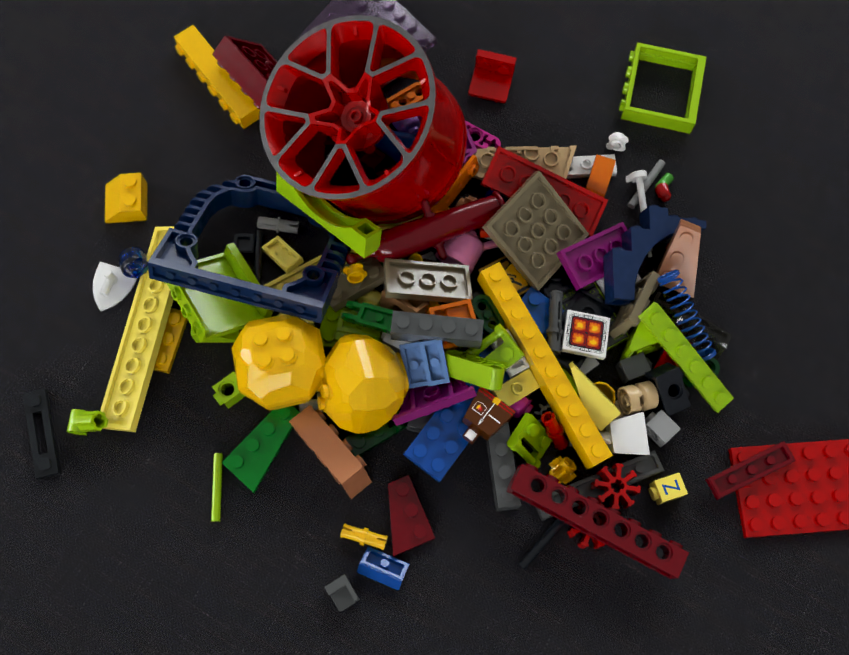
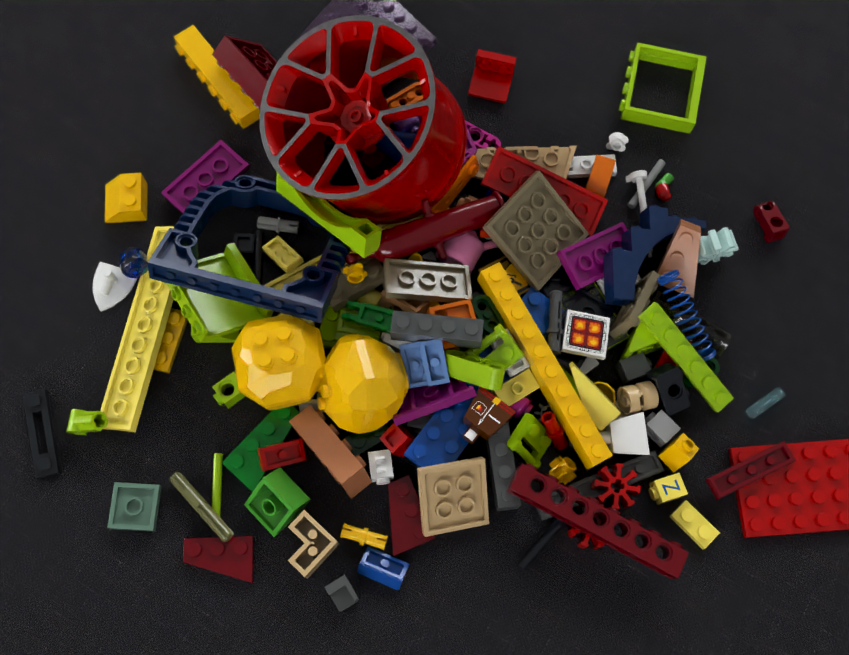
(134, 506): none -> sand green plate
(201, 506): none -> olive axle
(212, 168): none -> magenta plate
(229, 558): none -> dark red wing
(276, 501): none -> bright green slope
(281, 454): none -> red plate
(316, 547): none -> tan brick
(381, 466): none -> white brick
(397, 439): none -> red brick
(453, 496): none -> tan plate
(678, 452): none -> yellow brick
(694, 524): none -> light yellow plate
(716, 245): none -> light aqua gear
(765, 402): none -> clear light blue axle
(771, 221): none -> dark red leg

